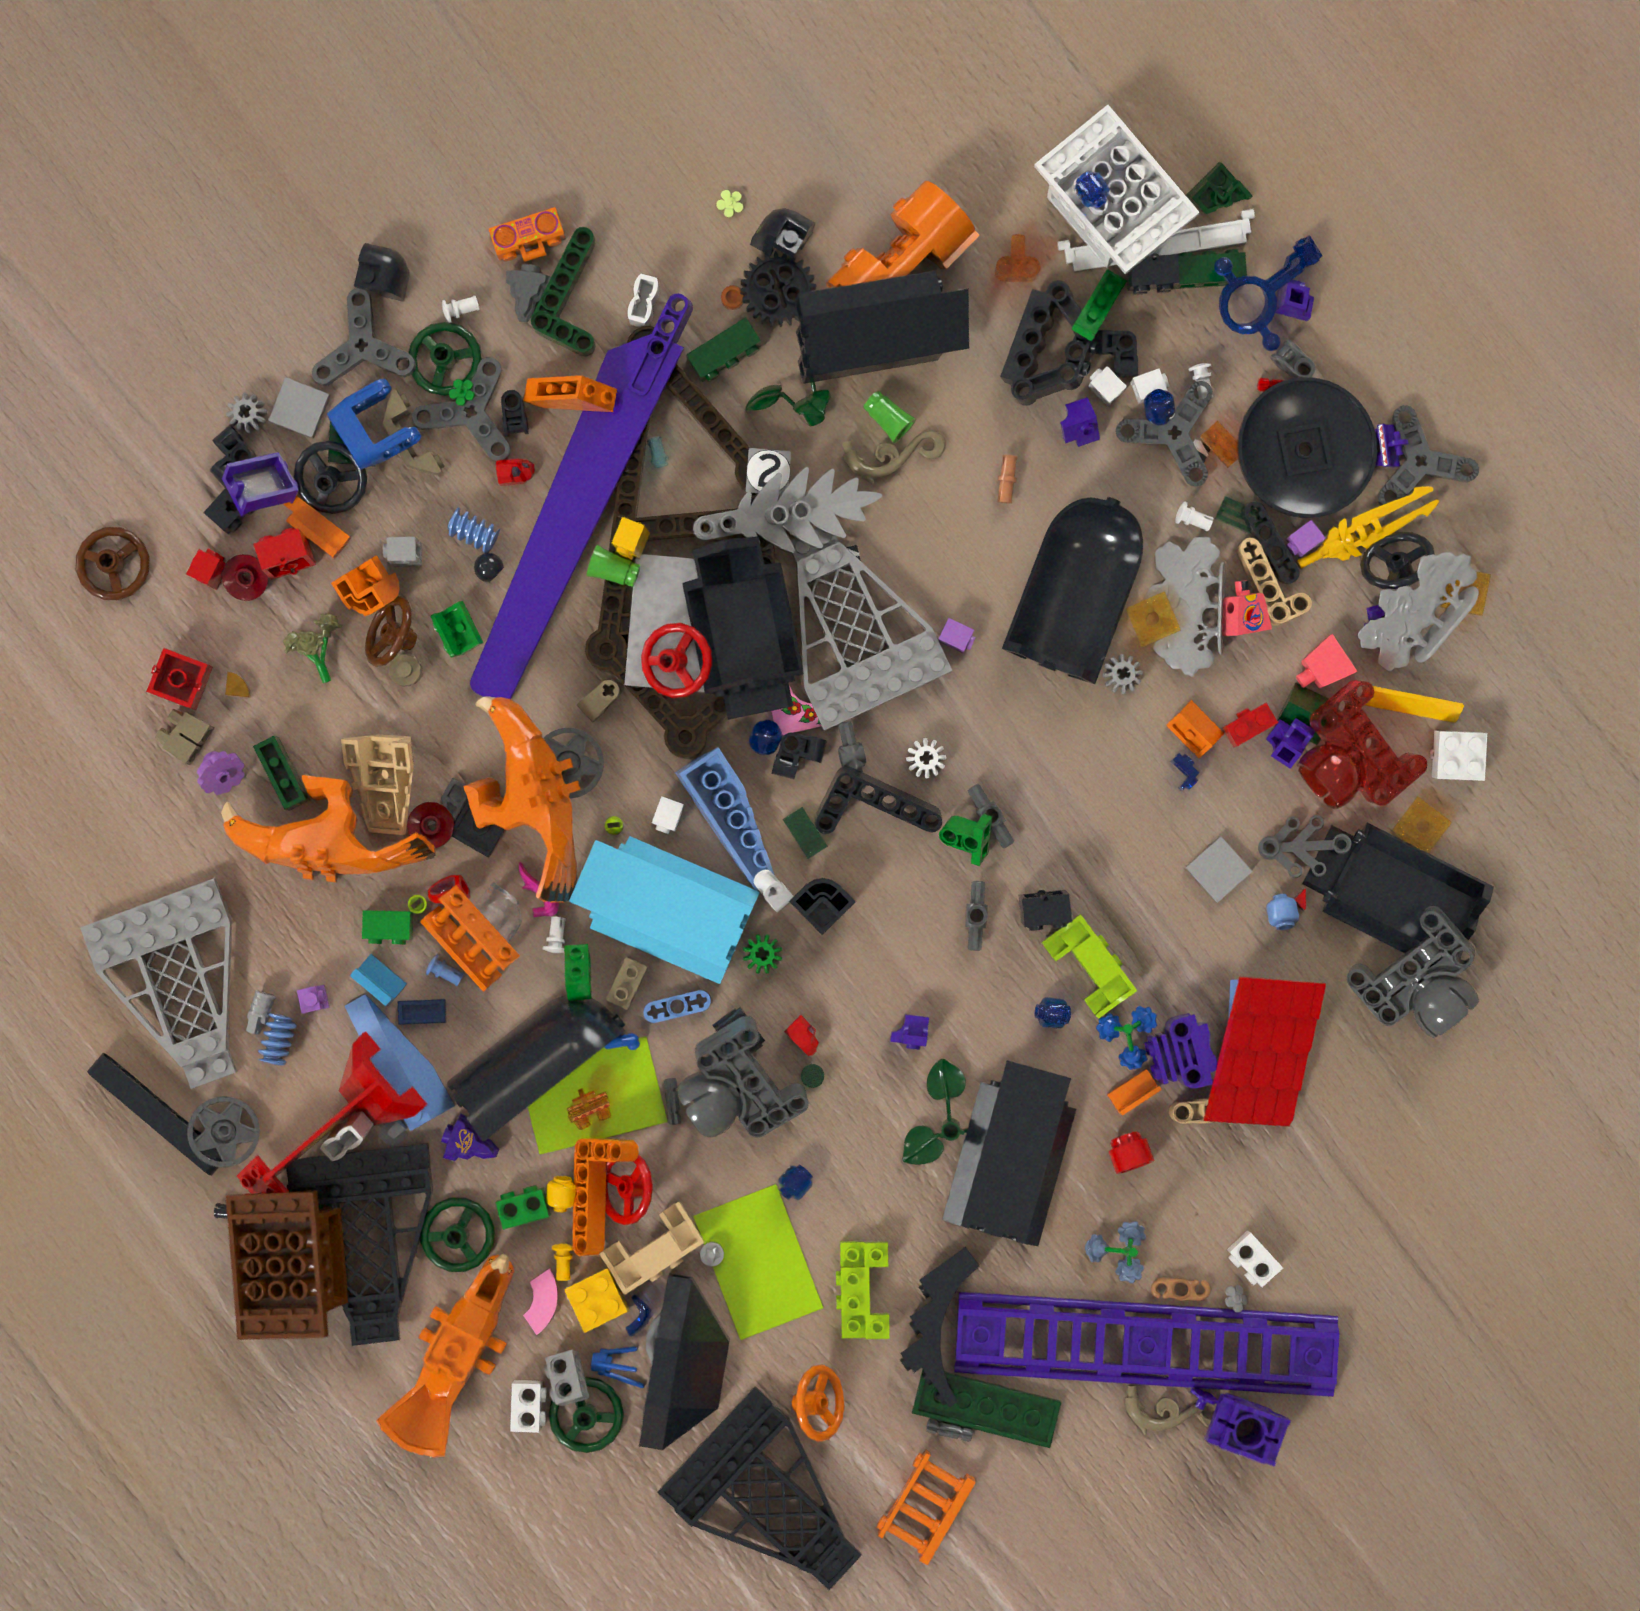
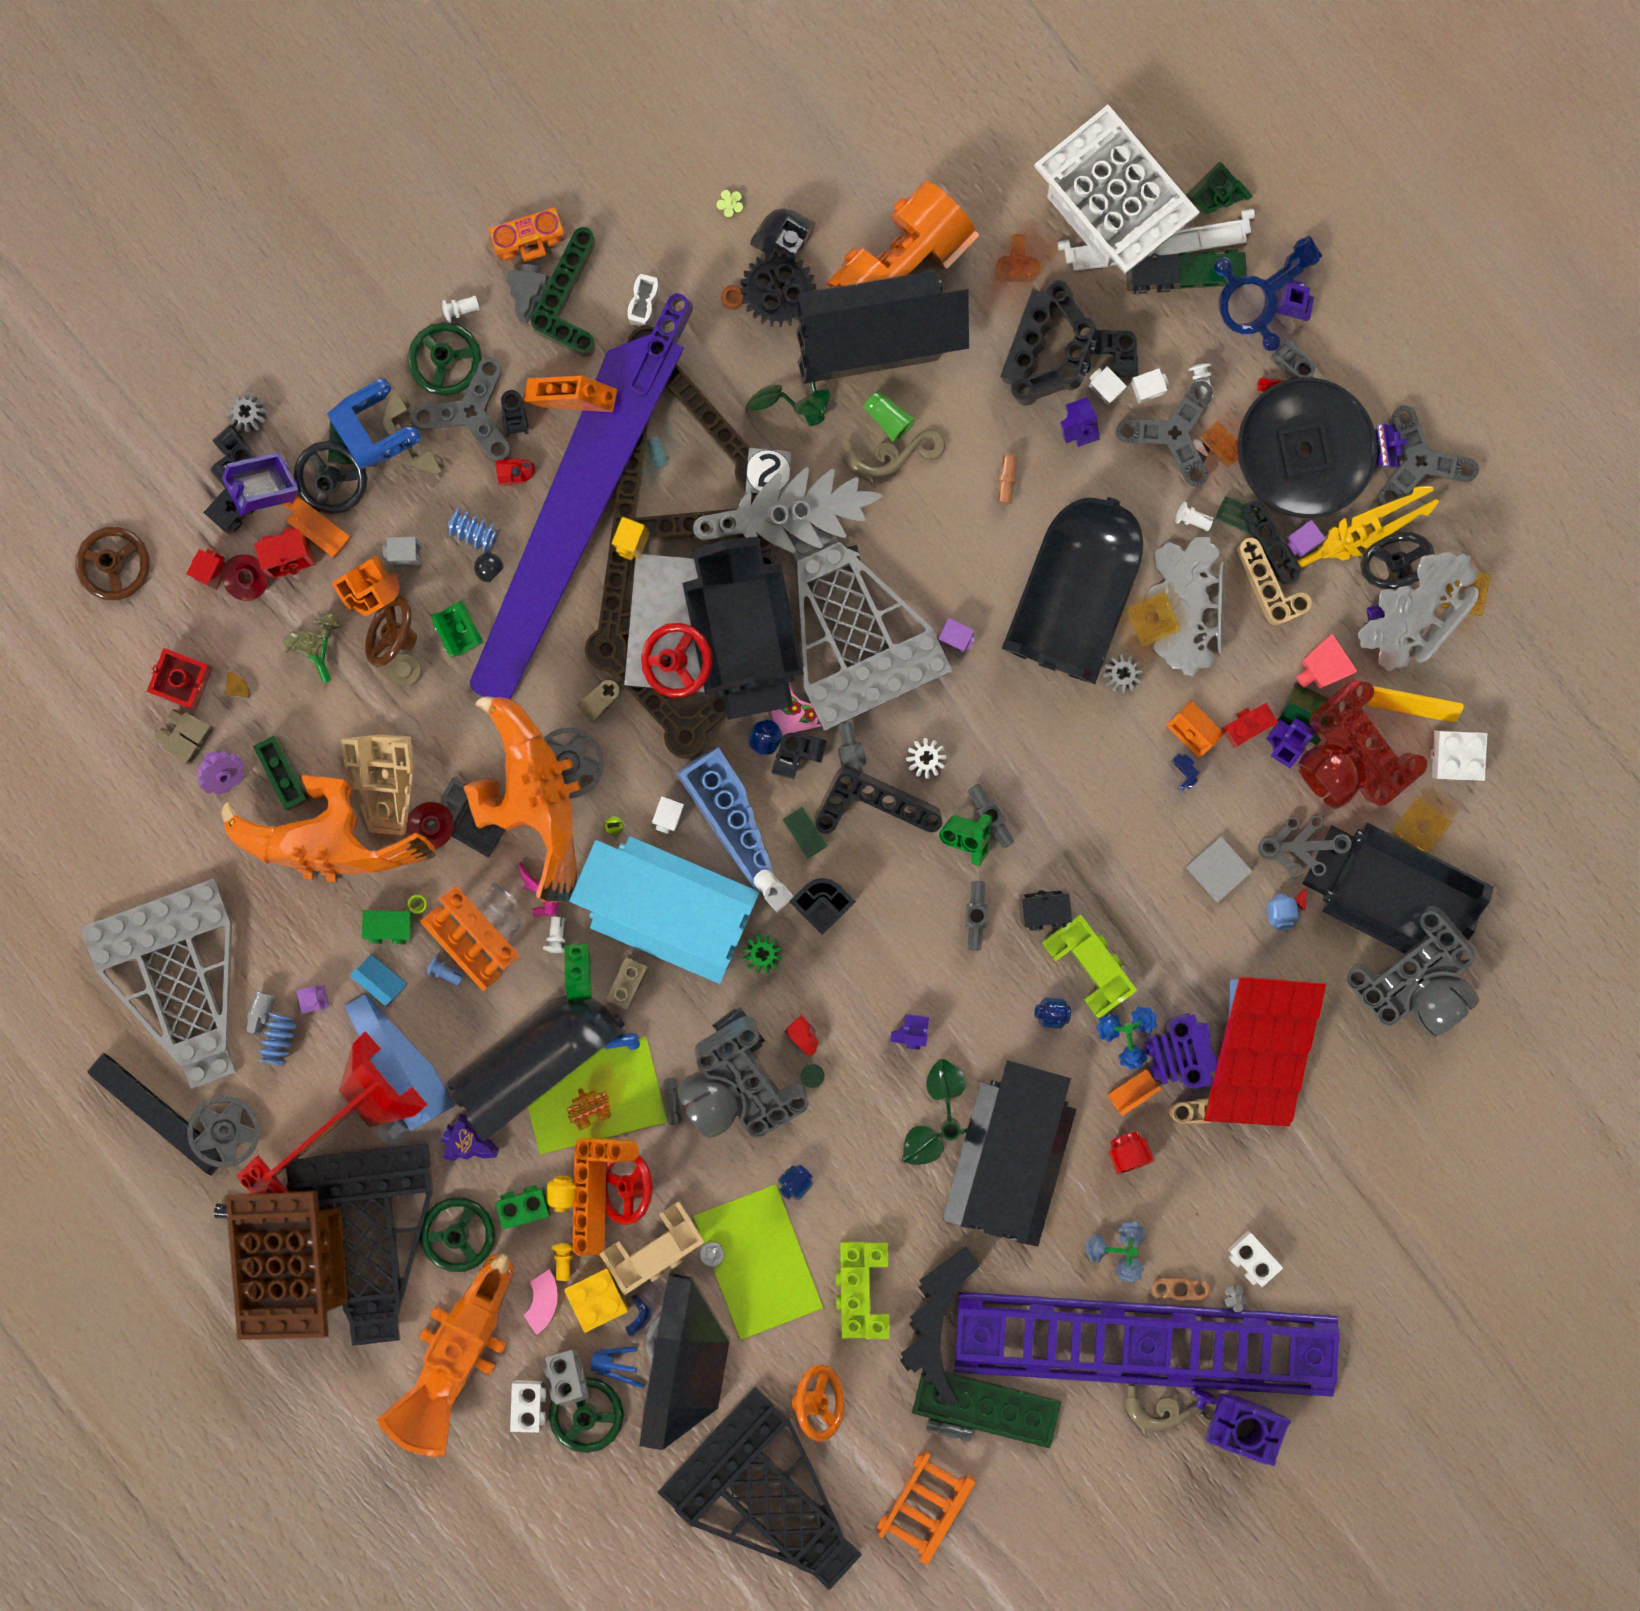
(299, 407): light grey tile -> none
(346, 1136): white brick -> none
(349, 356): dark grey piece -> none
(382, 272): black brick -> none
(421, 1011): dark blue tile -> none
(441, 887): rock -> none
(462, 391): green plant -> none
(612, 567): bright green plant -> none
(661, 1016): medium blue beam -> none
(724, 350): dark green brick -> none
(1092, 189): clear blue head -> none
(1099, 305): green tile -> none
(1159, 407): clear blue head -> none
(1244, 612): coral torso -> none

